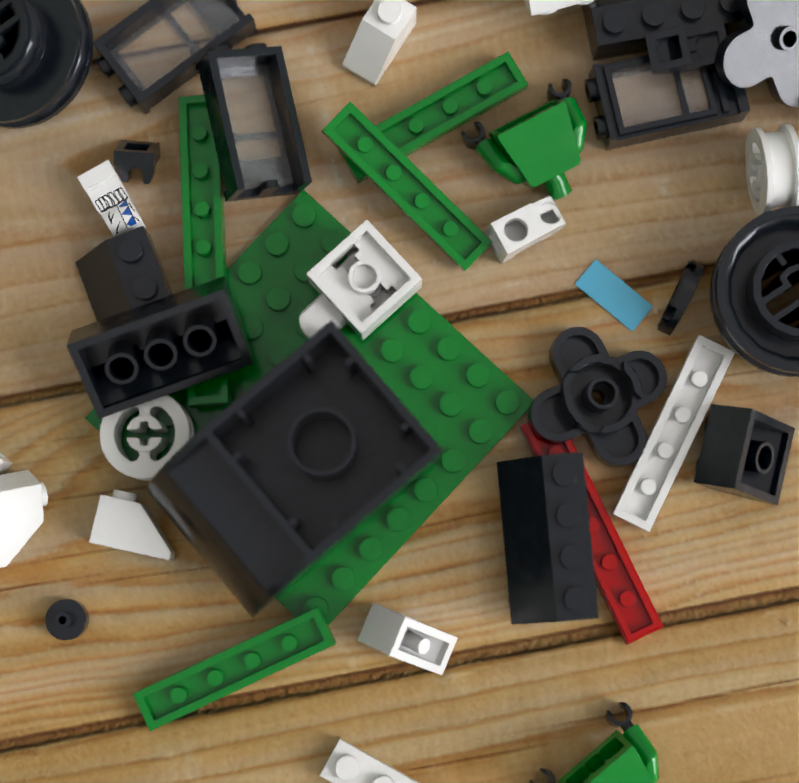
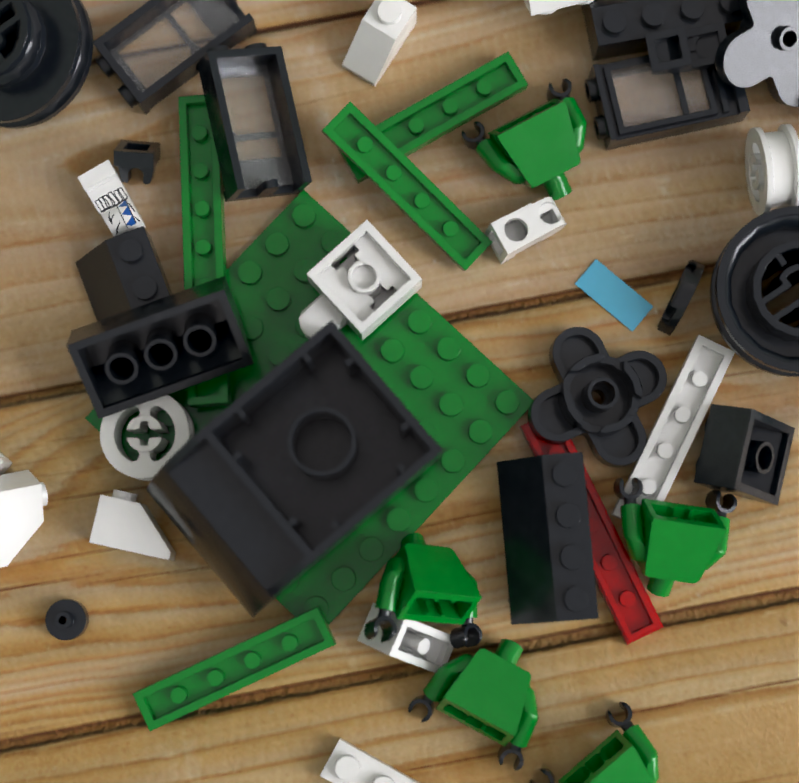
(428, 587): none -> green torso
(487, 696): none -> green torso
(673, 538): none -> green torso

